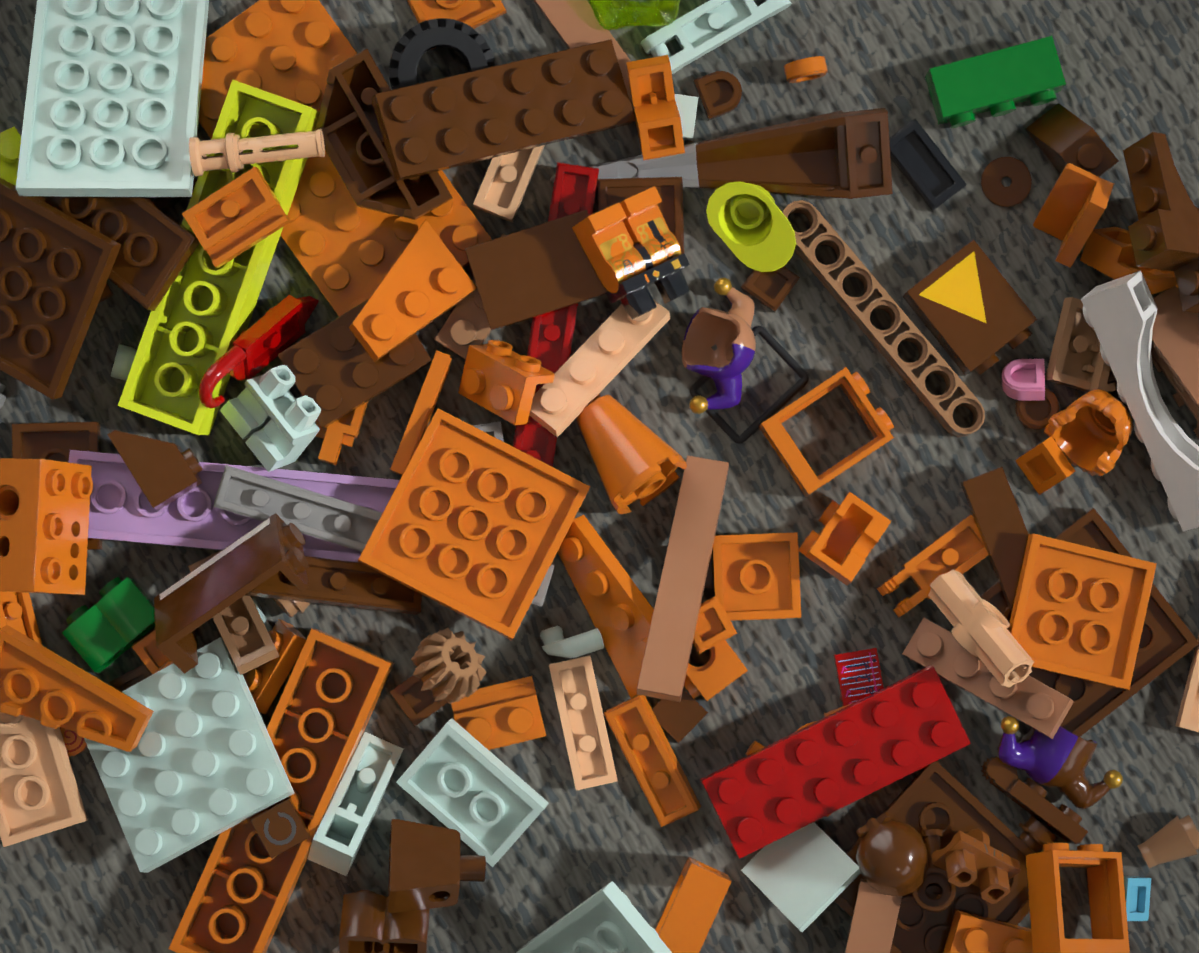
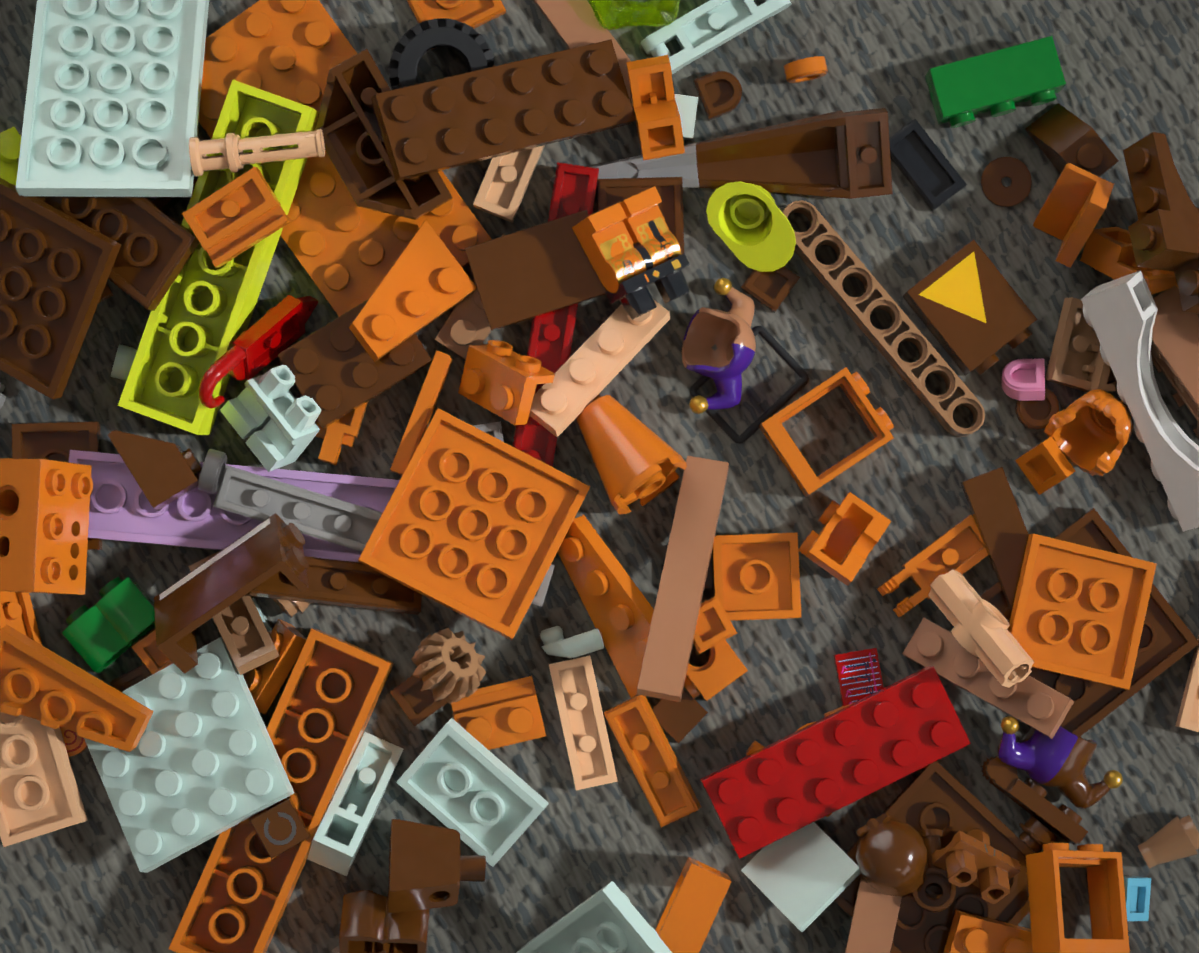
(212, 471): none -> flat silver tile

